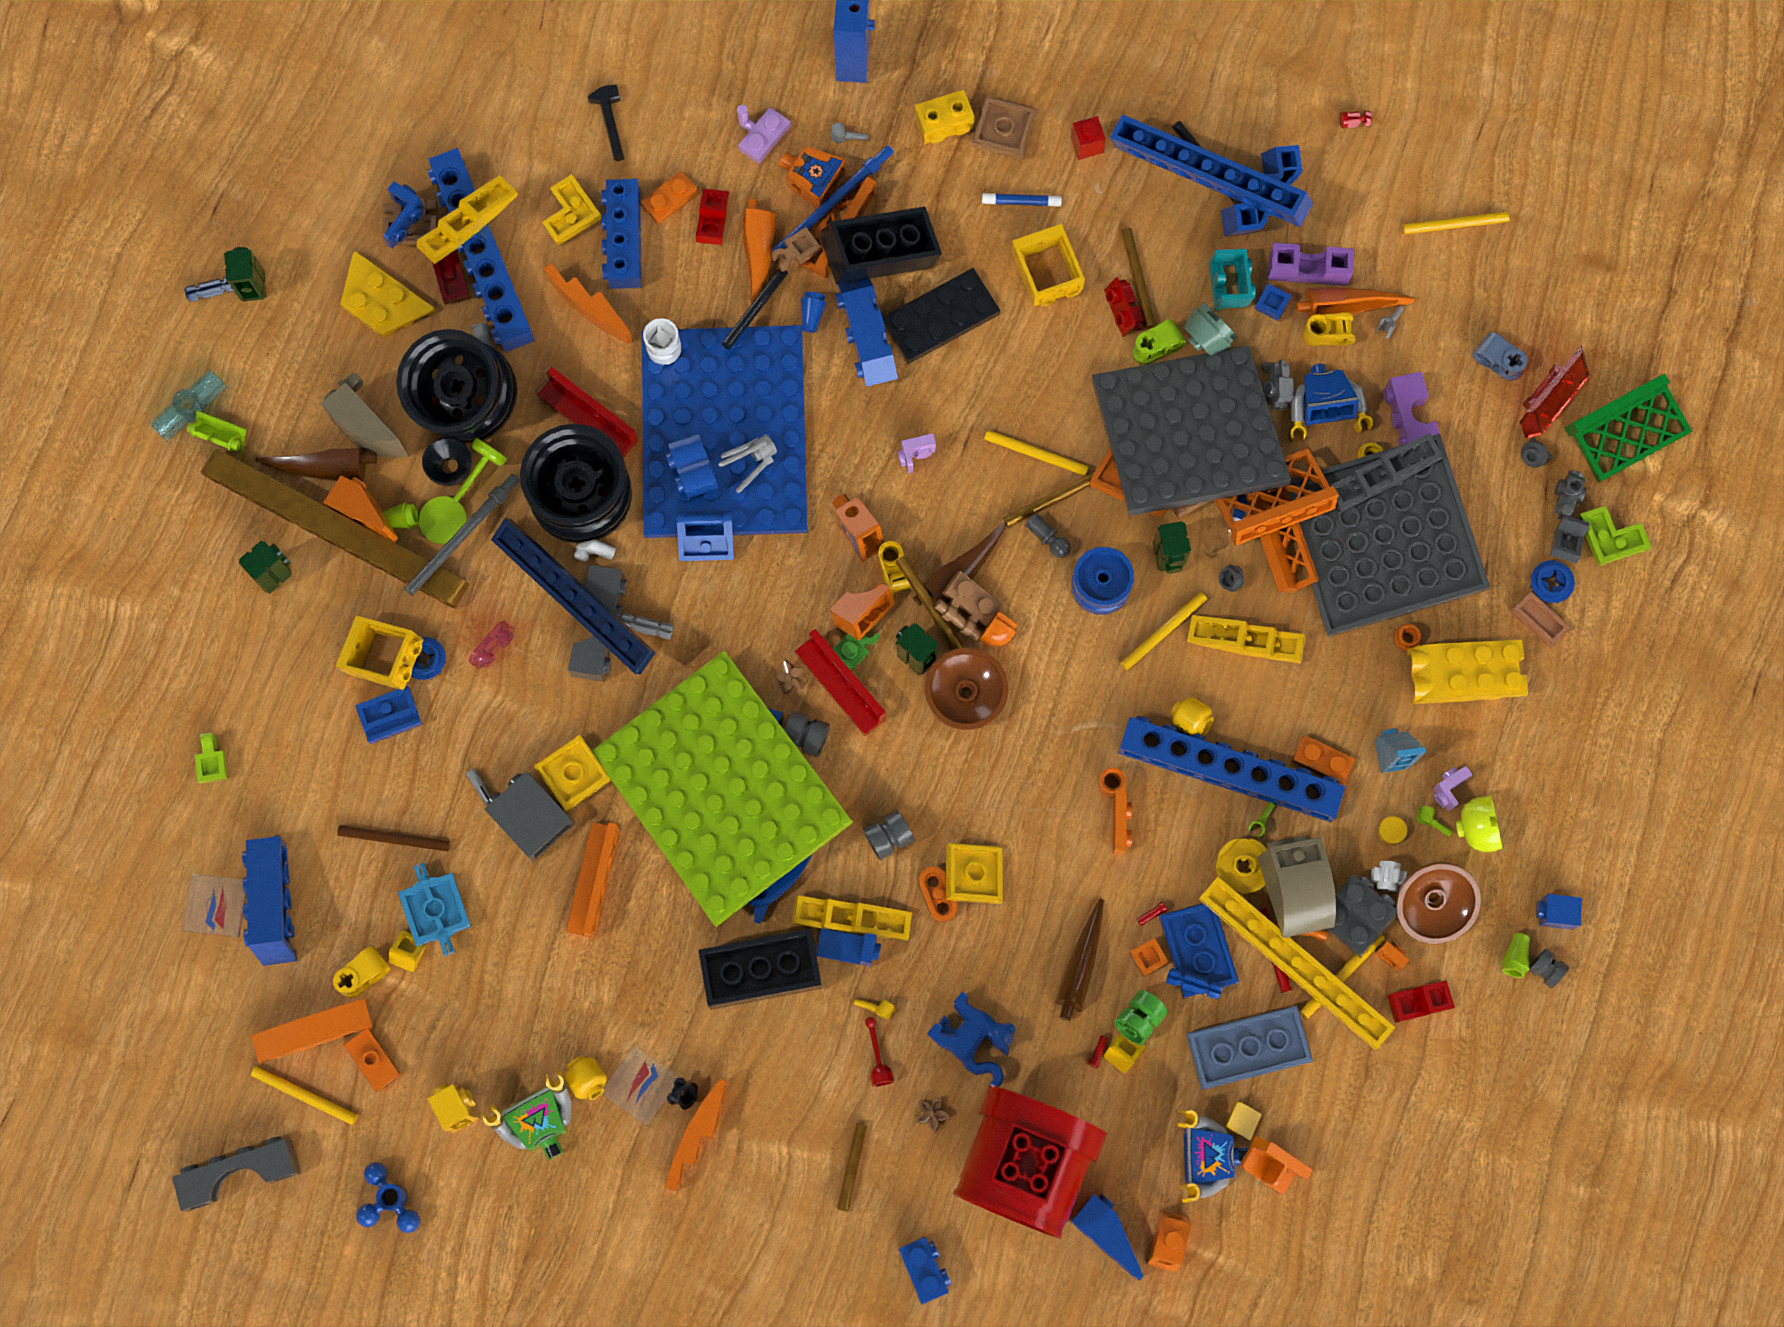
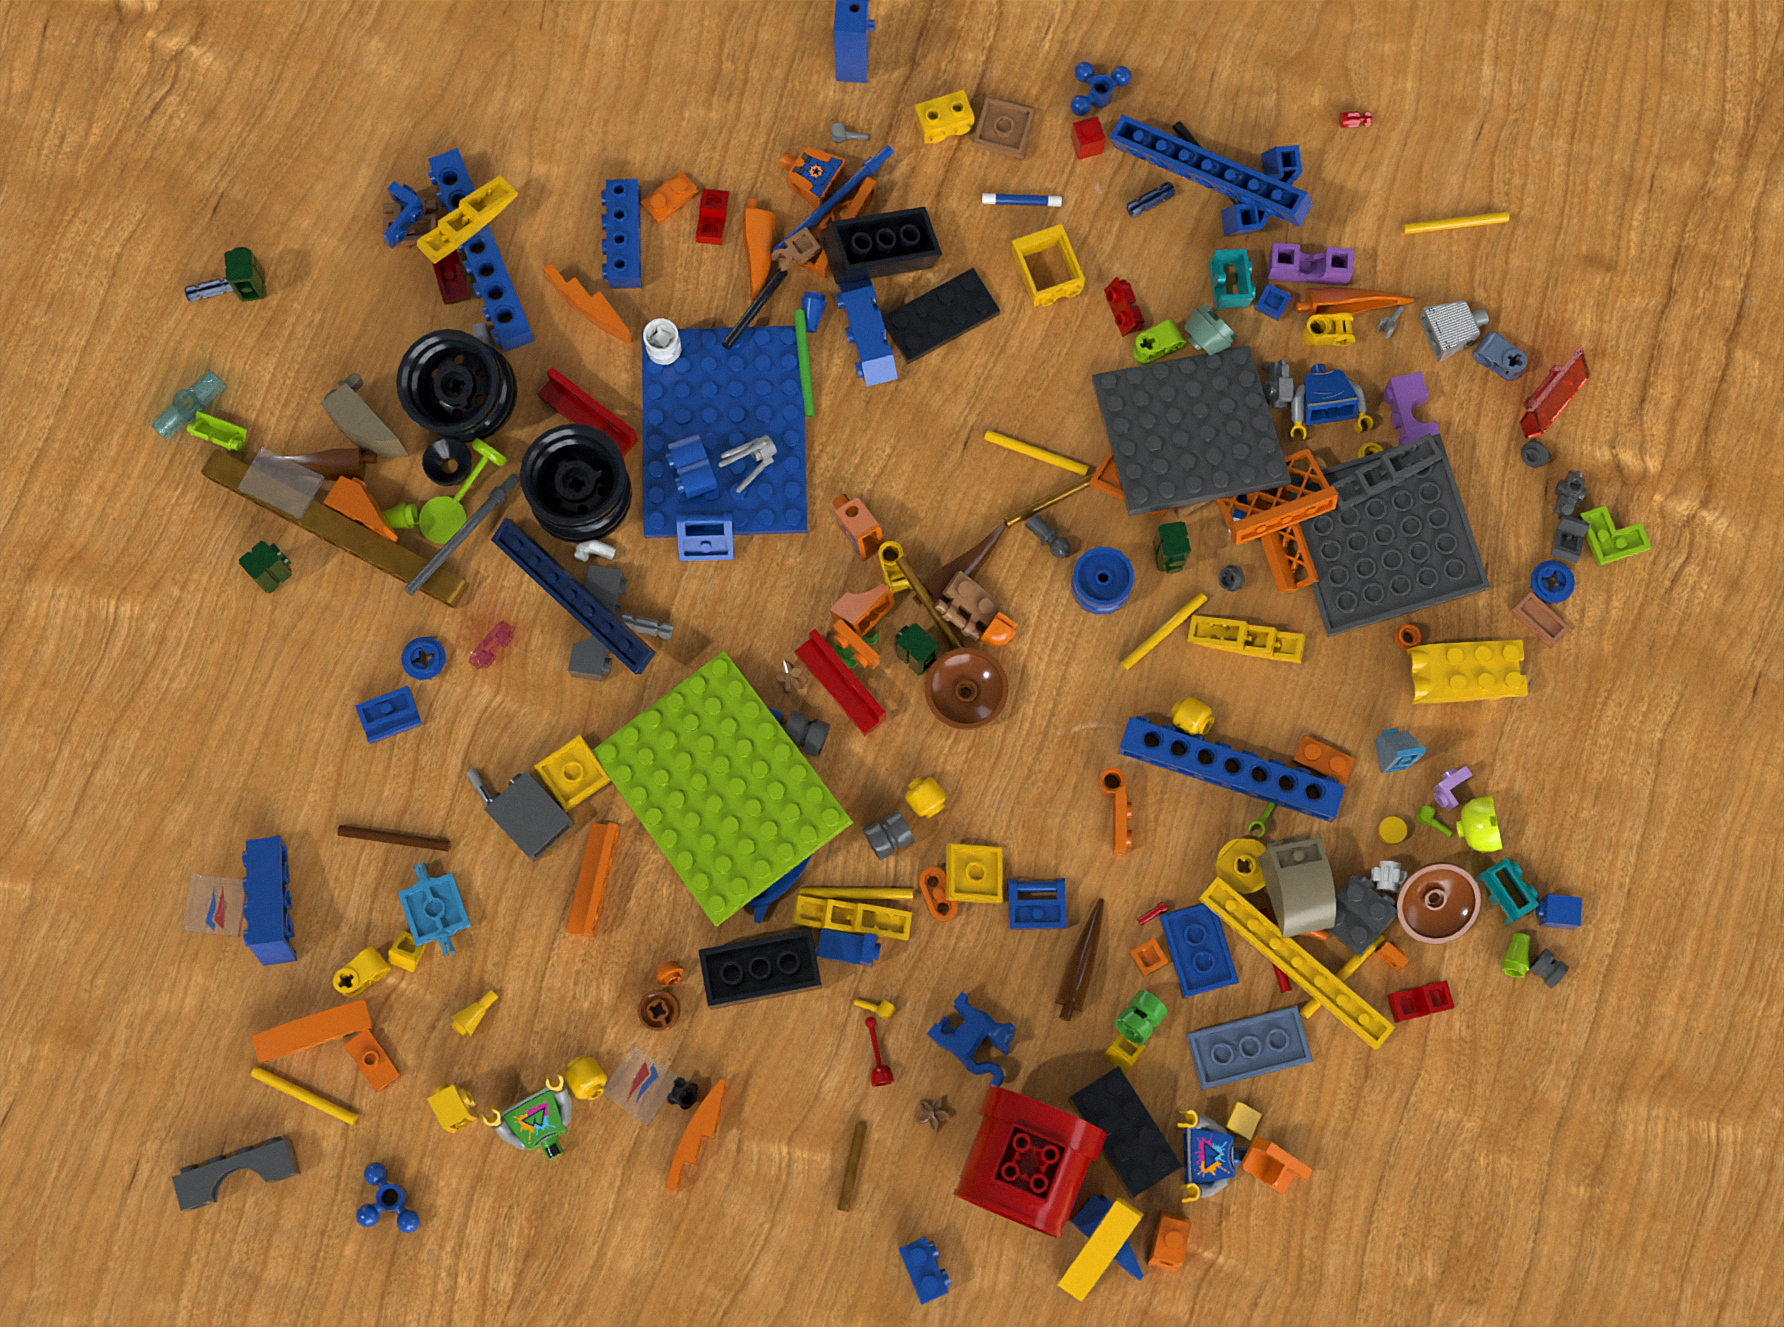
(210, 764): lime plate -> none
(281, 483): none -> clear piece
(362, 634): yellow window -> none
(380, 299): yellow wing -> none
(469, 1017): none -> yellow cone
(576, 214): yellow plate -> none
(605, 97): black piece -> none
(659, 1010): none -> dark orange wheel
(669, 973): none -> orange plate
(761, 135): lavender plate -> none
(804, 364): none -> bright green bar
(857, 893): none -> yellow bar
(863, 653): none -> orange plate
(917, 447): lavender bracket -> none
(925, 796): none -> yellow head
(1037, 913): none -> blue plate
(1084, 73): none -> blue piece
(1094, 1061): red piece -> none
(1100, 1249): none -> yellow slope
(1133, 1140): none -> black brick
(1138, 278): pearl gold piece -> none
(1150, 199): none -> dark blue axle
(1194, 983): blue axle -> none
(1451, 327): none -> light grey torso
(1500, 895): none -> teal window
(1625, 405): green fence -> none

